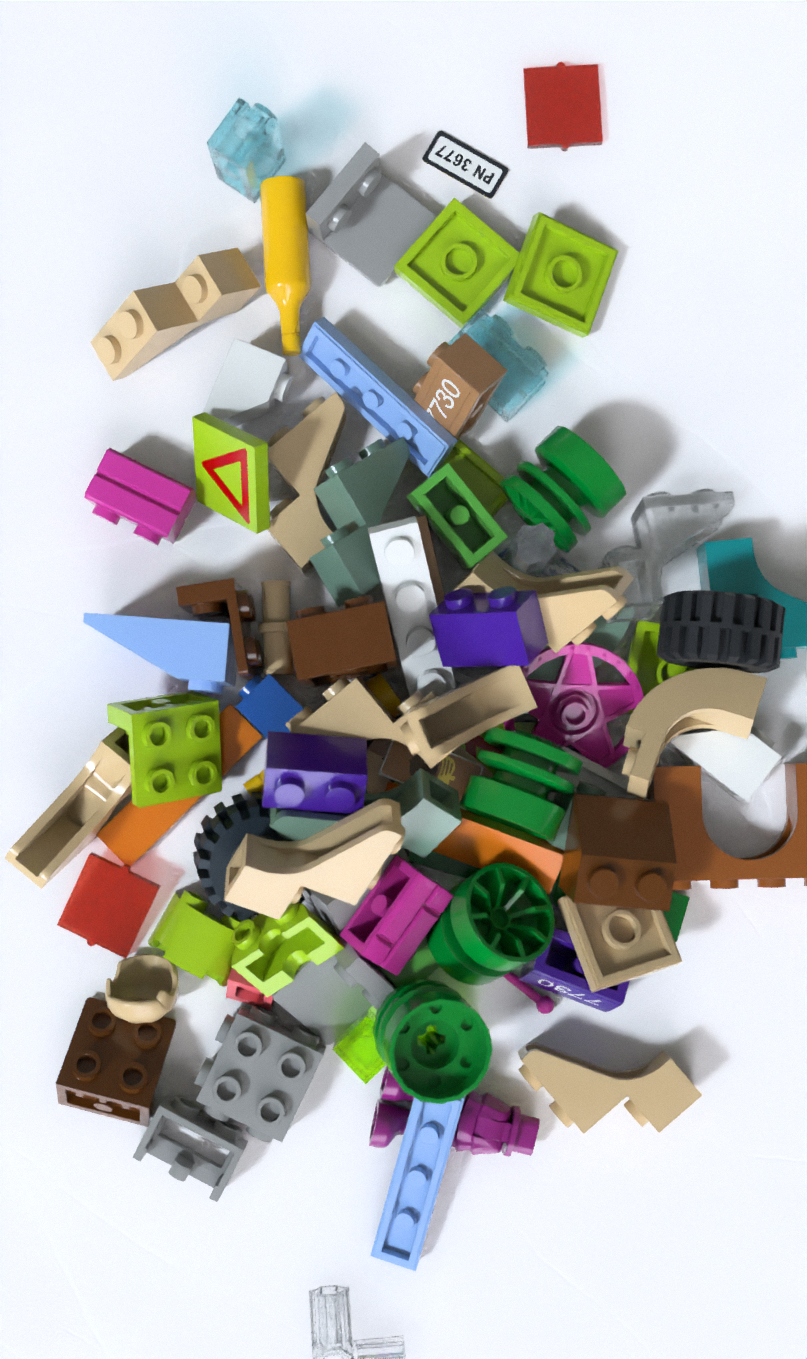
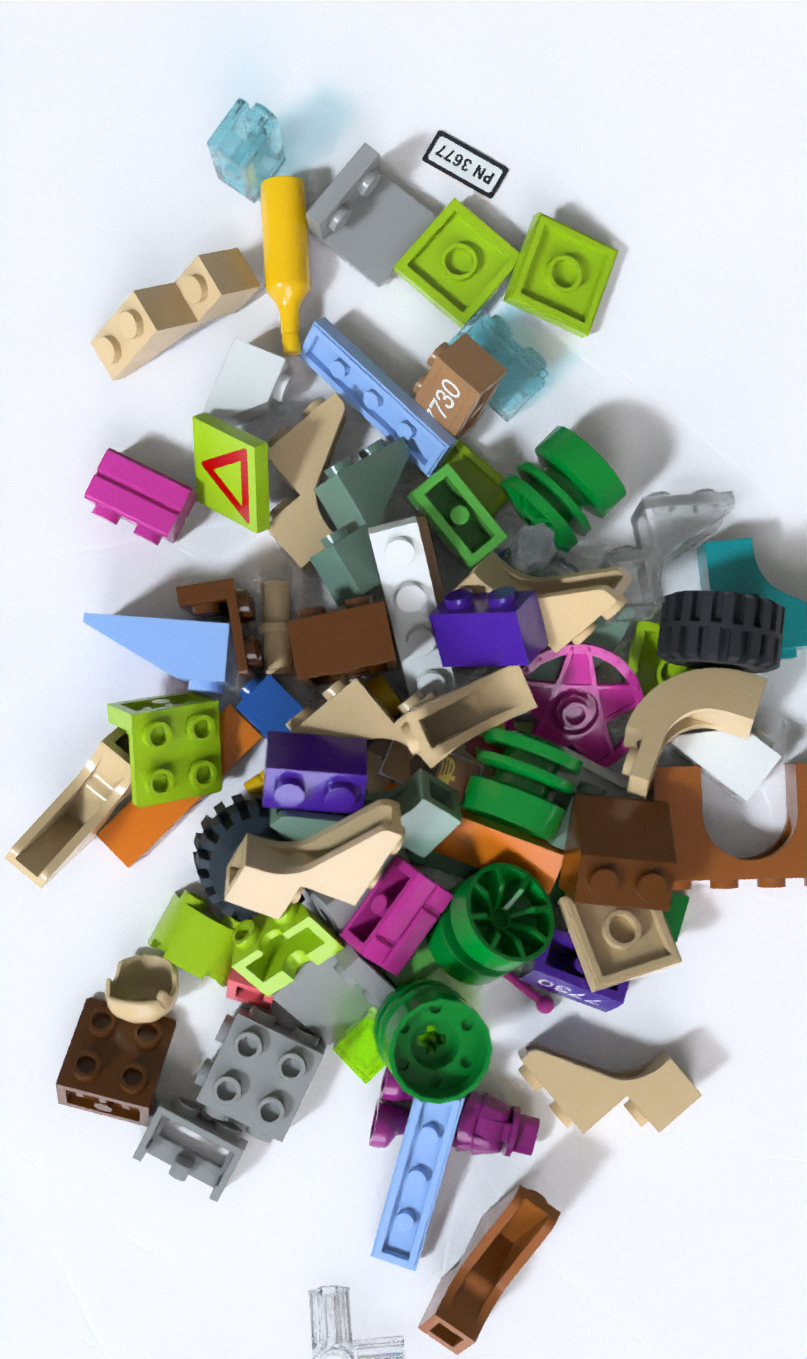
(108, 905): clear red piece -> none
(491, 1261): none -> dark orange arch
(562, 106): clear red piece -> none

